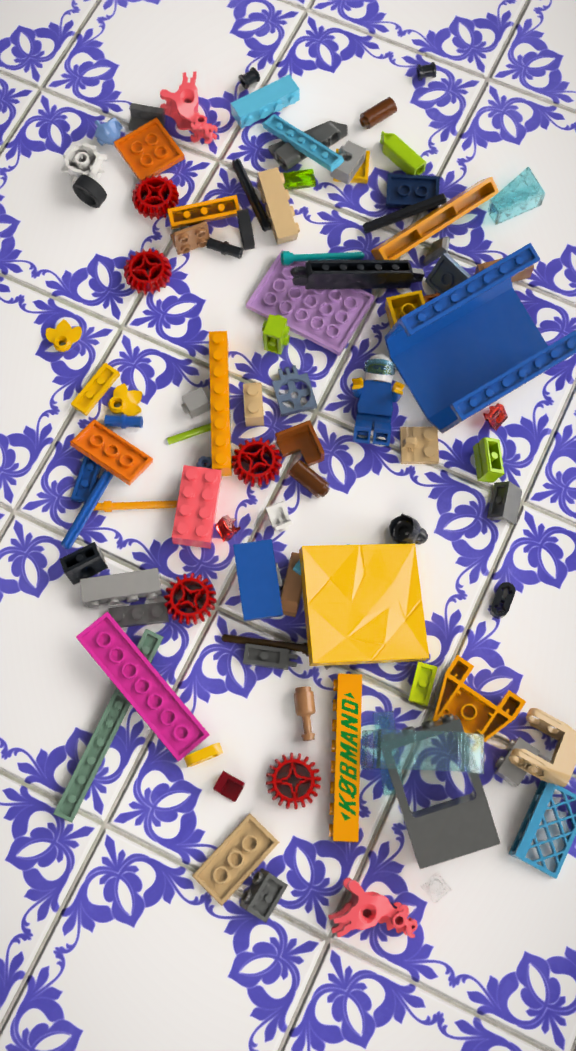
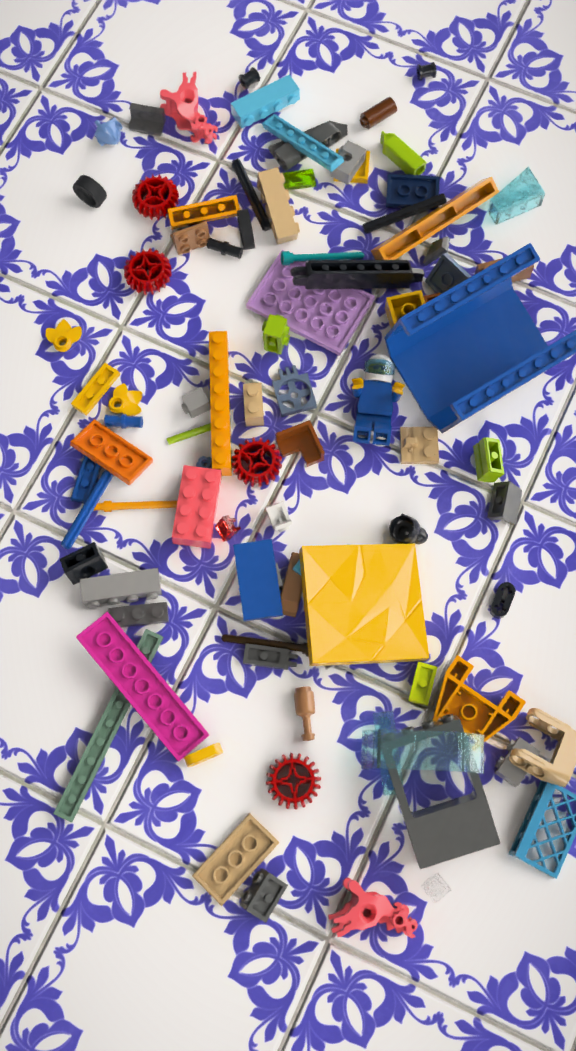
(83, 161): white brick -> none
(149, 150): orange plate -> none
(185, 603): red gear -> none
(229, 786): dark red panel -> none
(309, 479): reddish brown brick -> none
(347, 758): light orange brick -> none
(496, 416): clear red tile -> none

